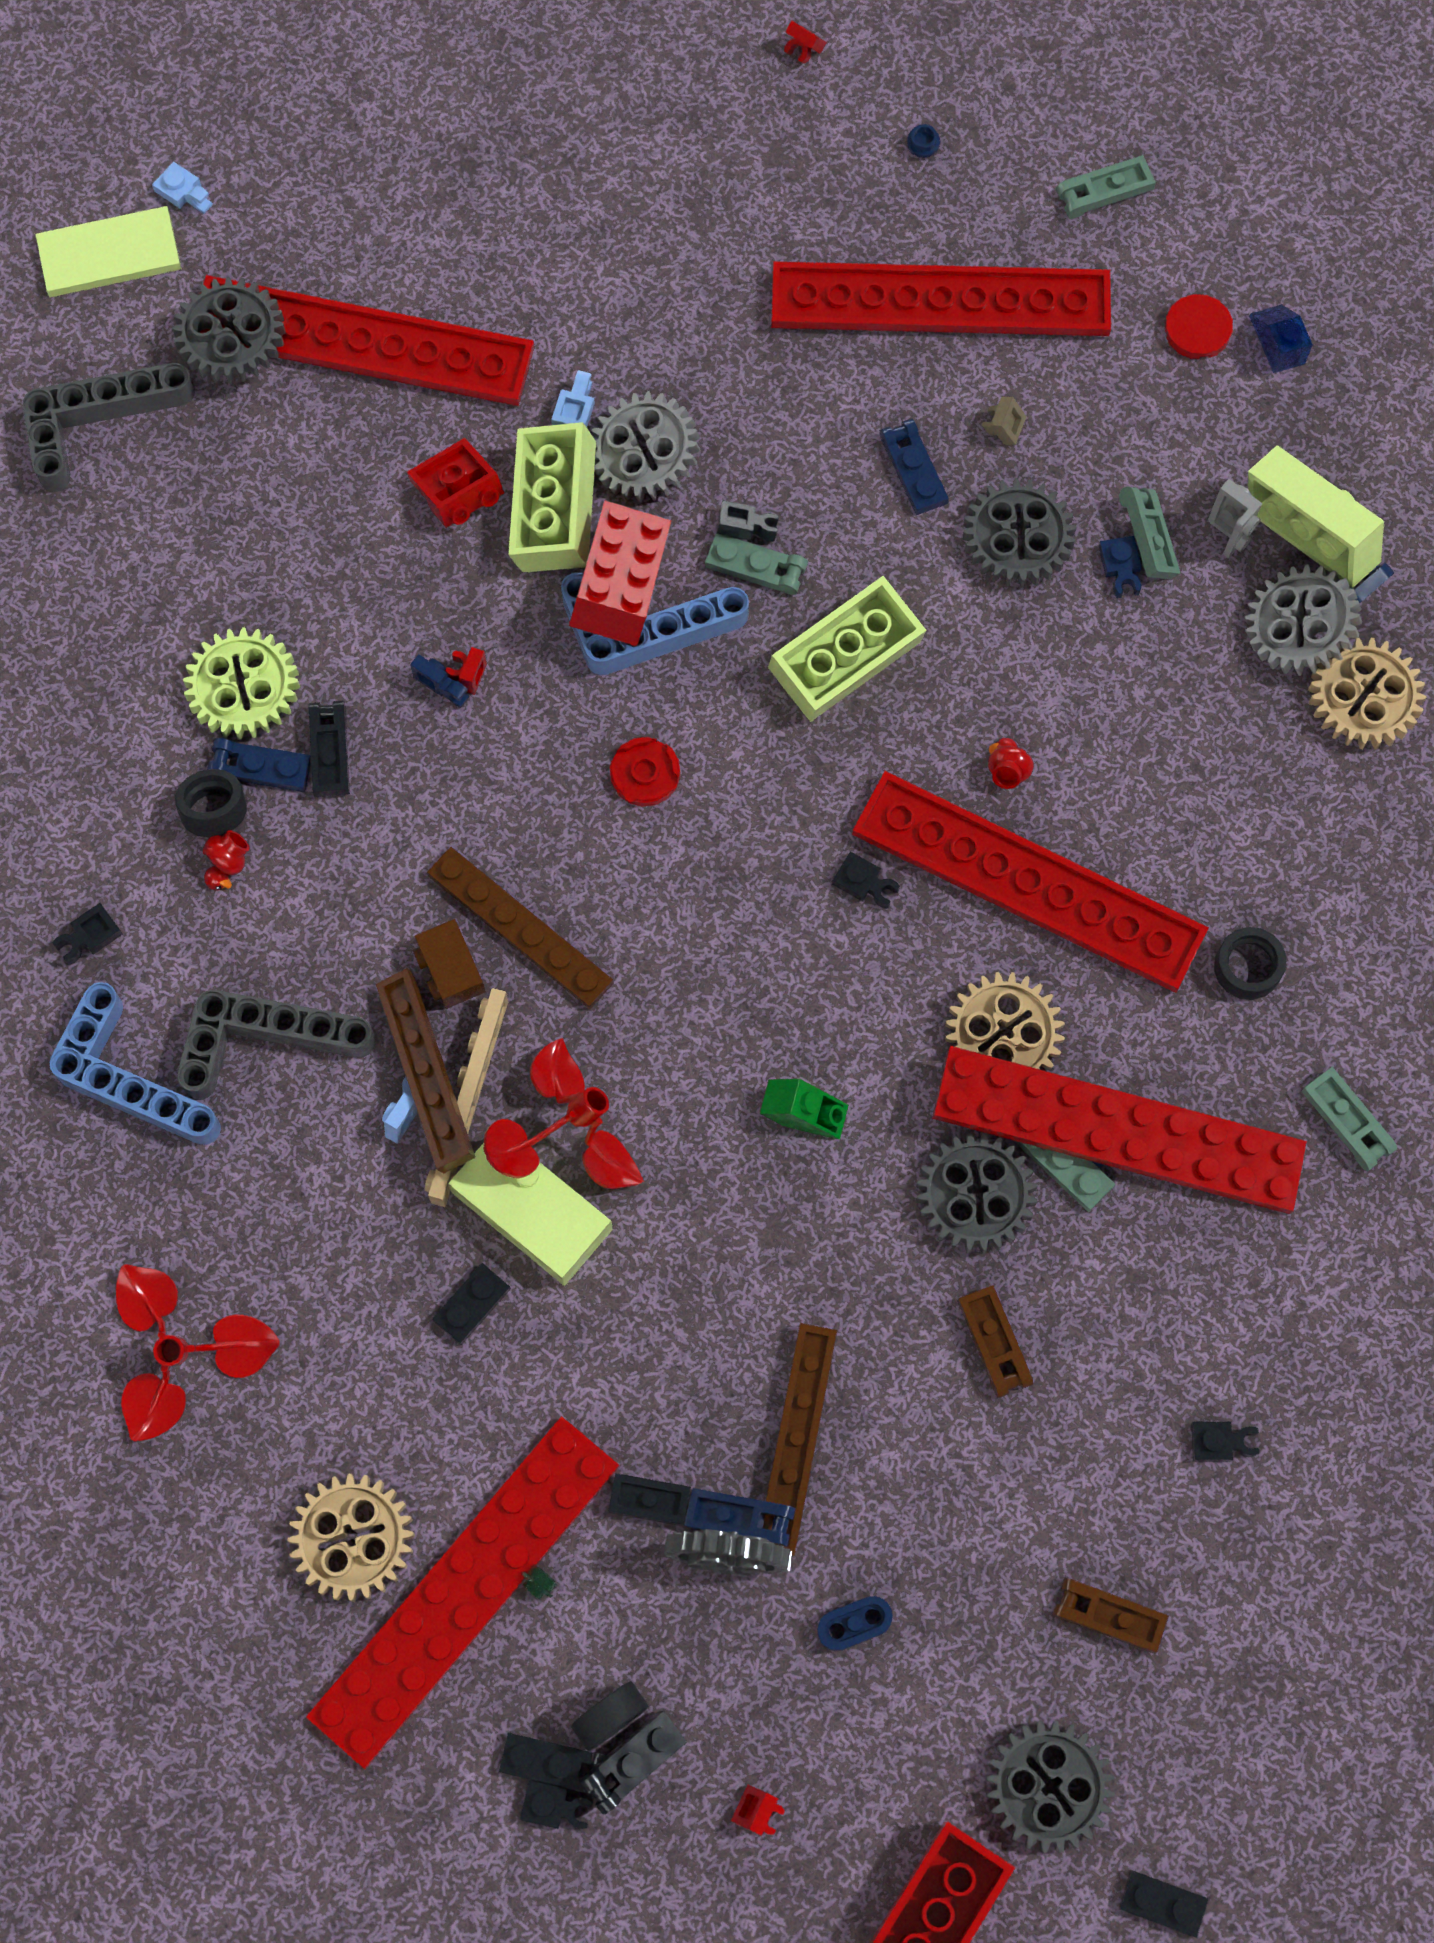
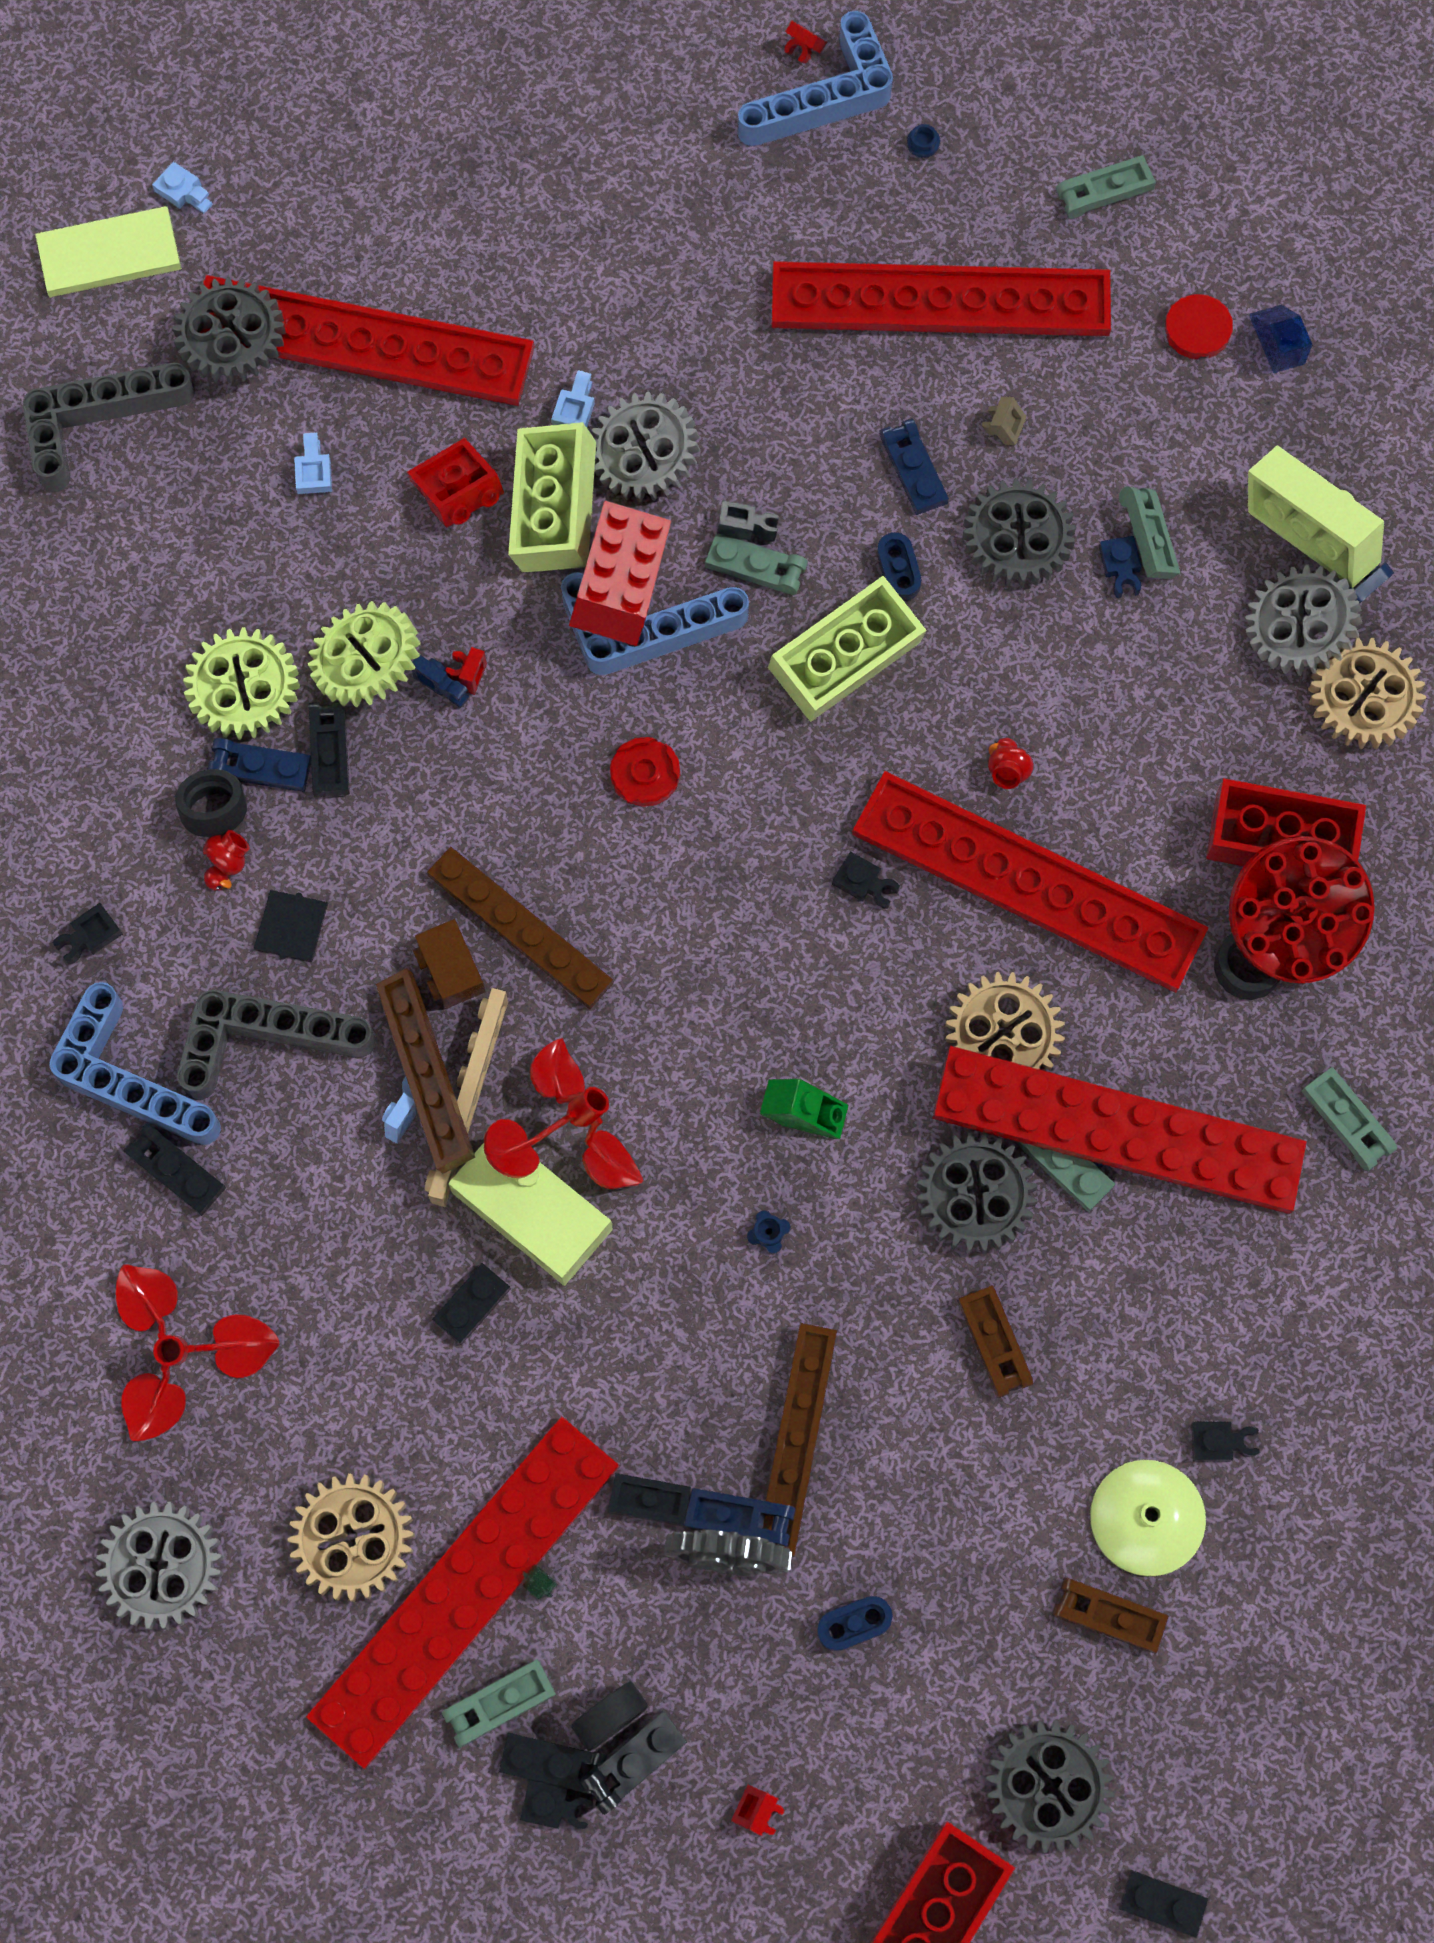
(125, 1561): none -> light grey gear
(175, 1170): none -> black plate
(291, 926): none -> black piece
(313, 469): none -> light blue plate
(384, 636): none -> yellowish green gear
(500, 1702): none -> sand green plate
(768, 1221): none -> dark blue plate
(826, 93): none -> medium blue beam
(899, 568): none -> dark blue plate
(1125, 1532): none -> yellowish green dish
(1235, 516): light grey bracket -> none
(1256, 815): none -> red brick
(1301, 909): none -> red bracket

